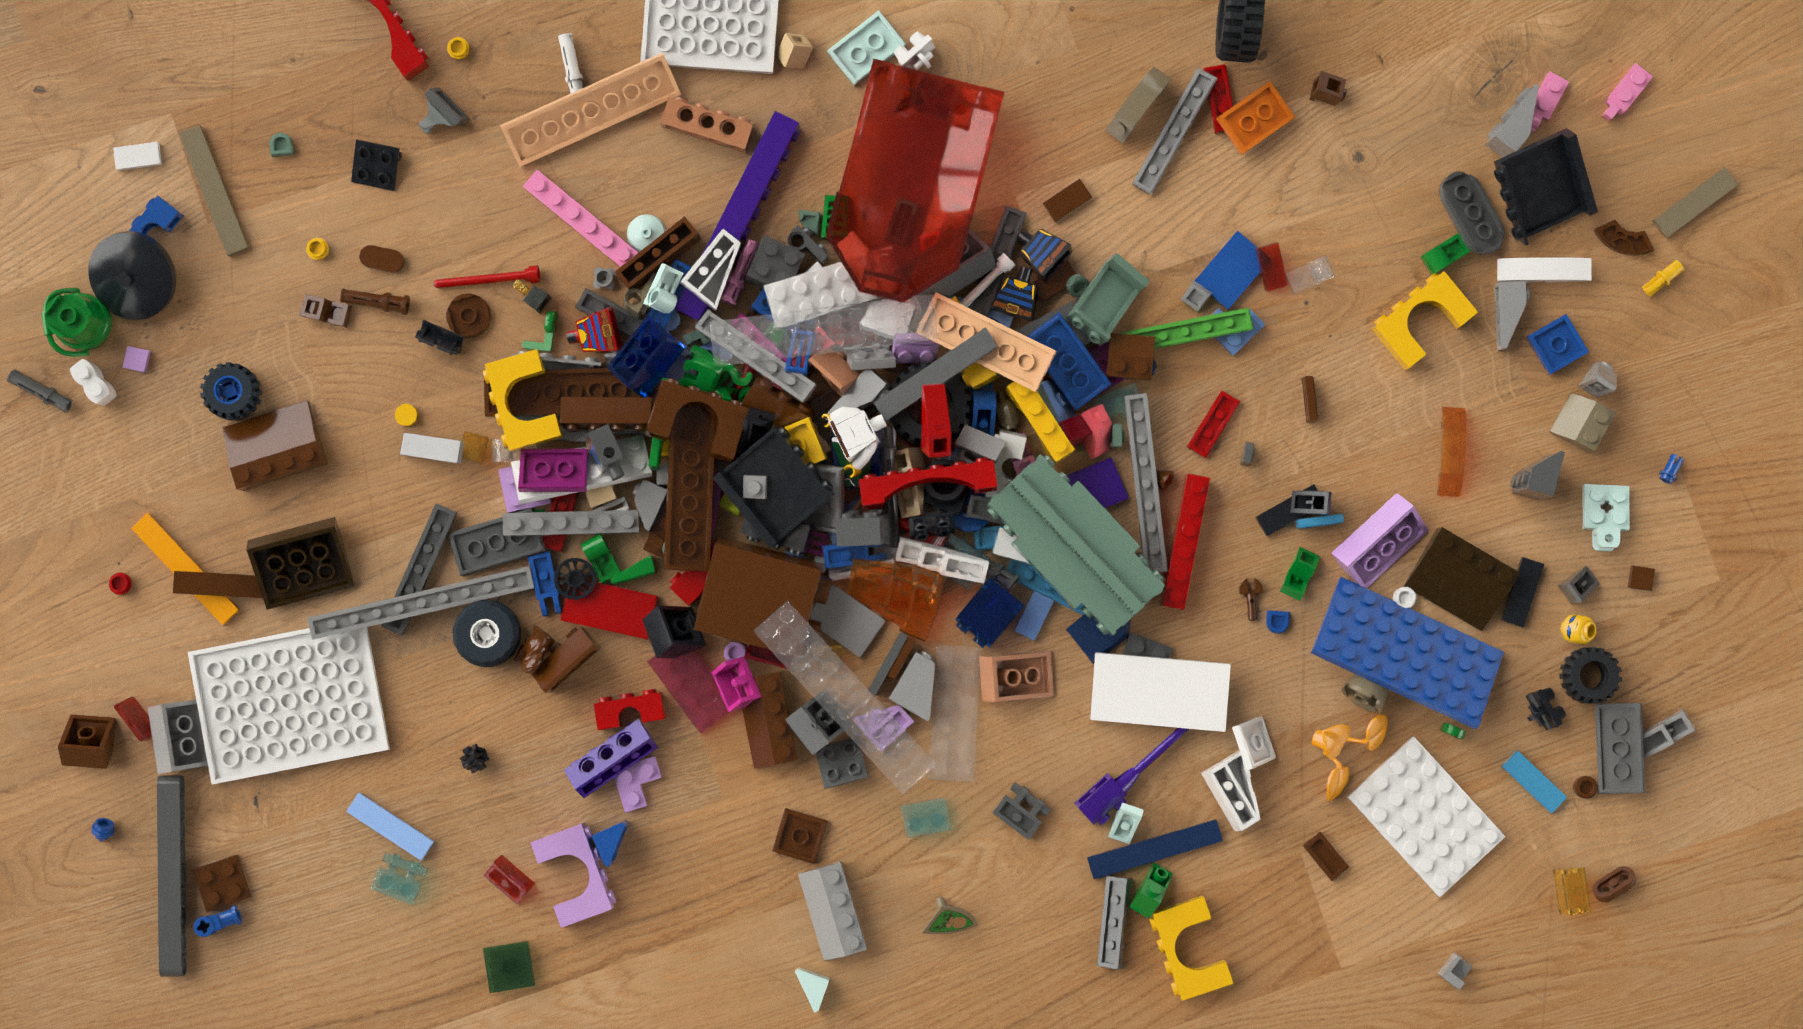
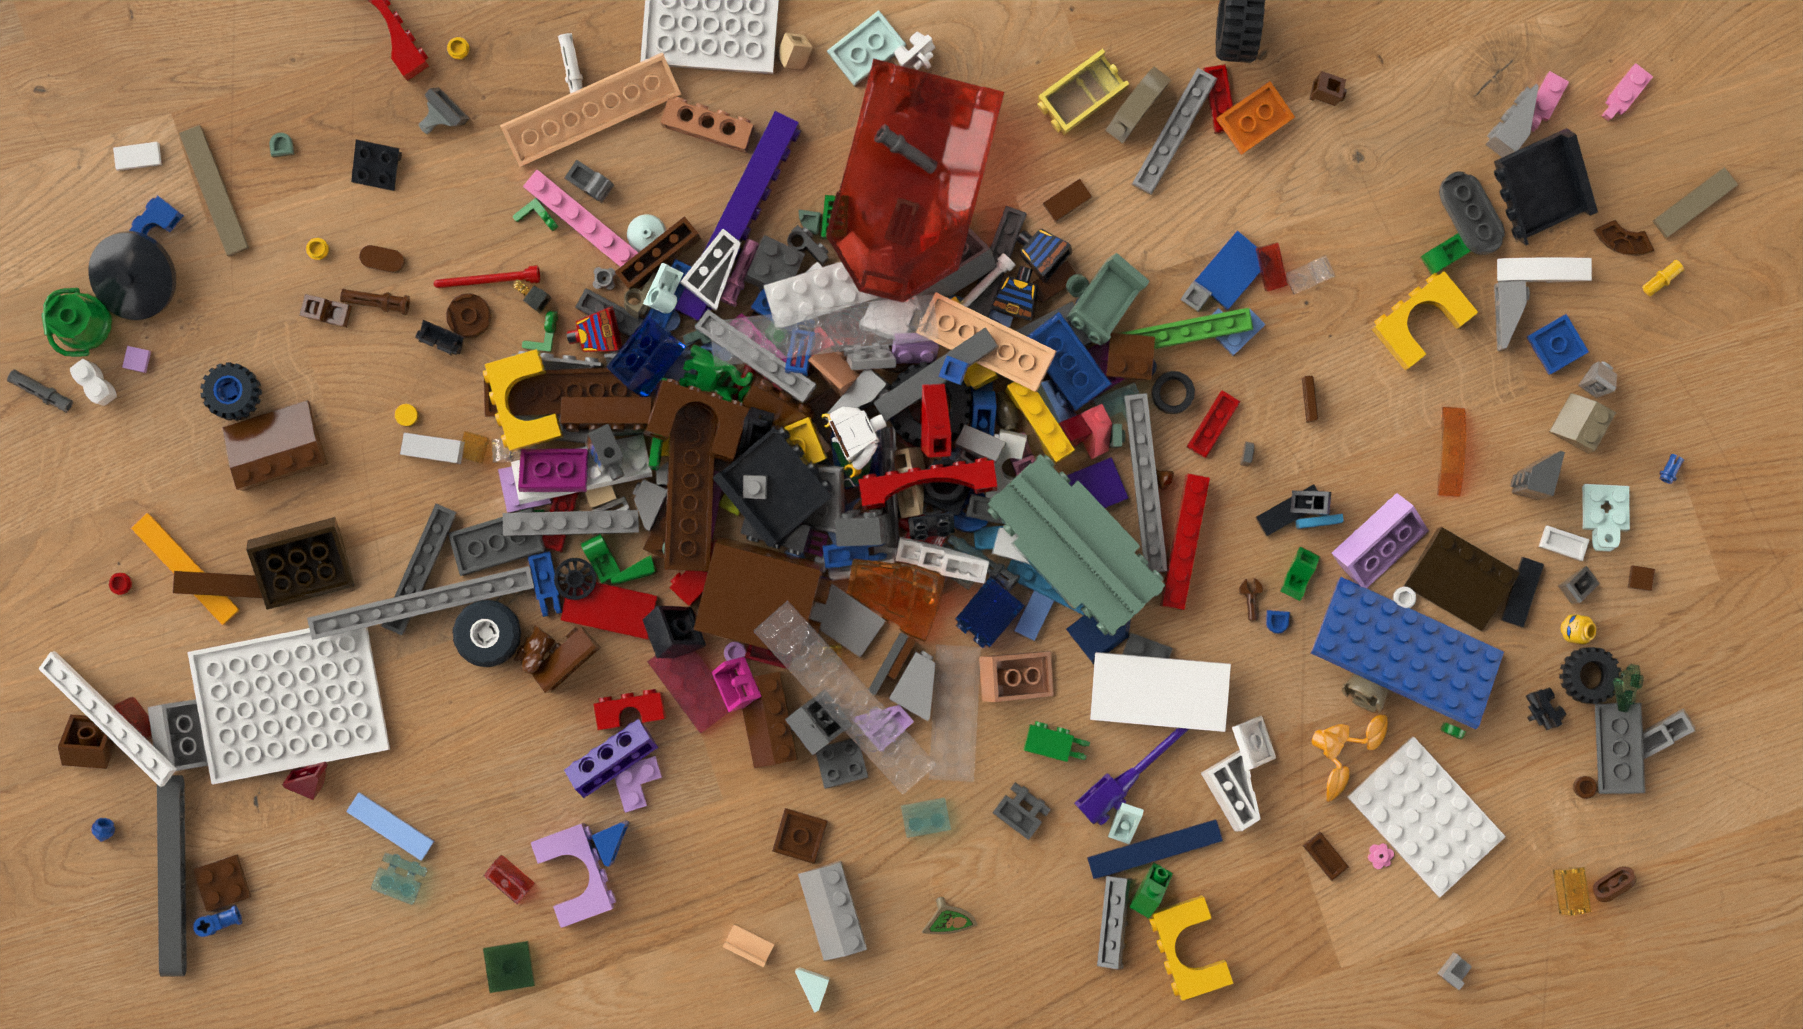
(107, 719): none -> white tile
(306, 780): none -> dark red slope
(474, 758): black gear -> none
(535, 205): none -> piece
(589, 181): none -> dark grey plate
(748, 945): none -> light nougat panel
(898, 145): none -> dark grey pin
(953, 370): none -> blue tile
(1052, 743): none -> green hinge
(1081, 93): none -> door
(1190, 392): none -> black tyre
(1375, 851): none -> bright pink plant
(1534, 781): dark azure tile -> none
(1564, 543): none -> white tile
(1627, 687): none -> clear green wing

